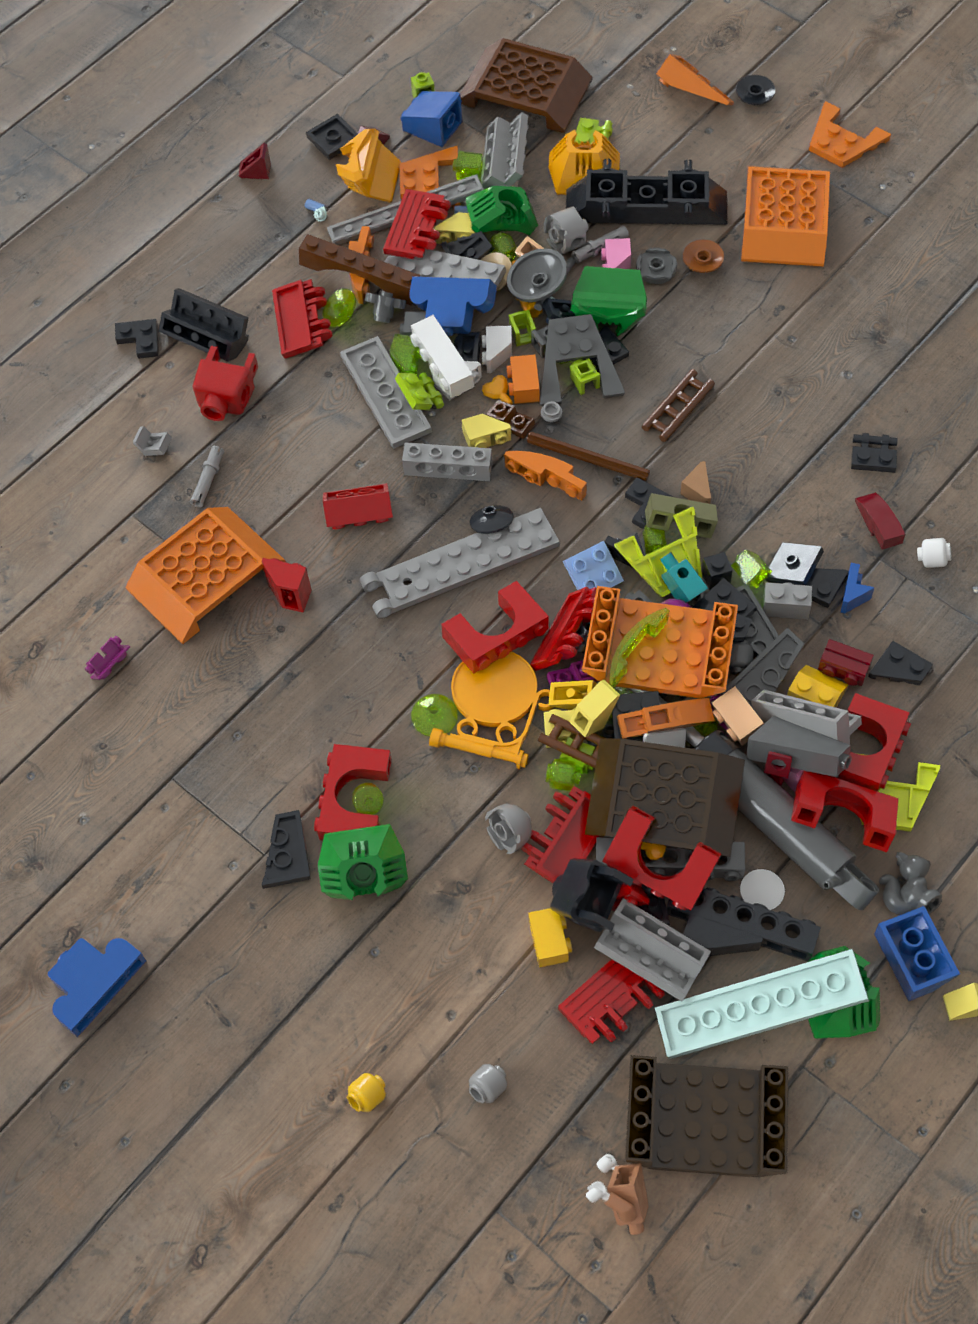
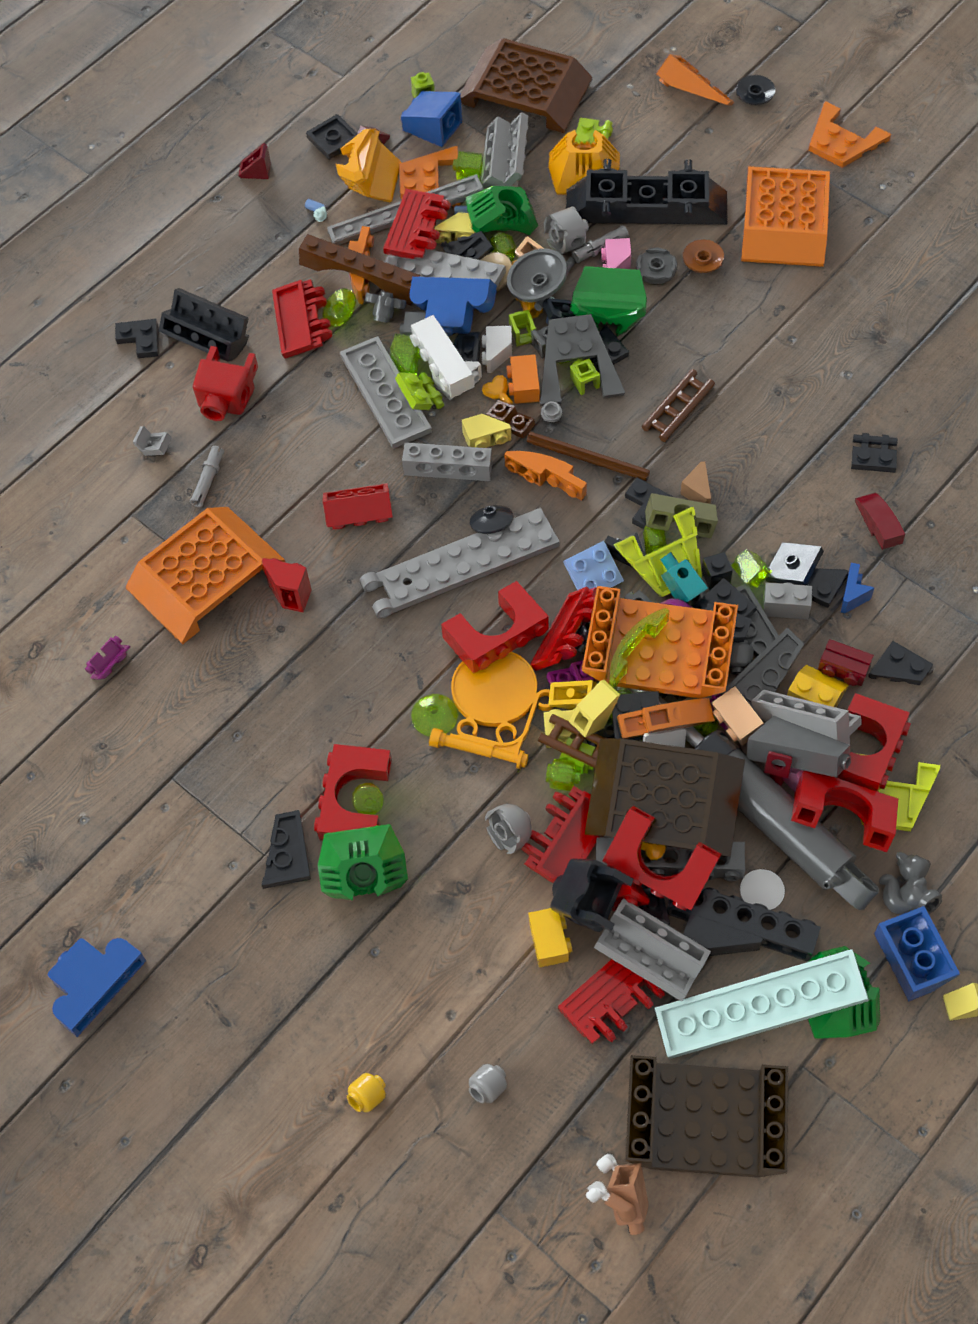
(934, 552): white head -> none

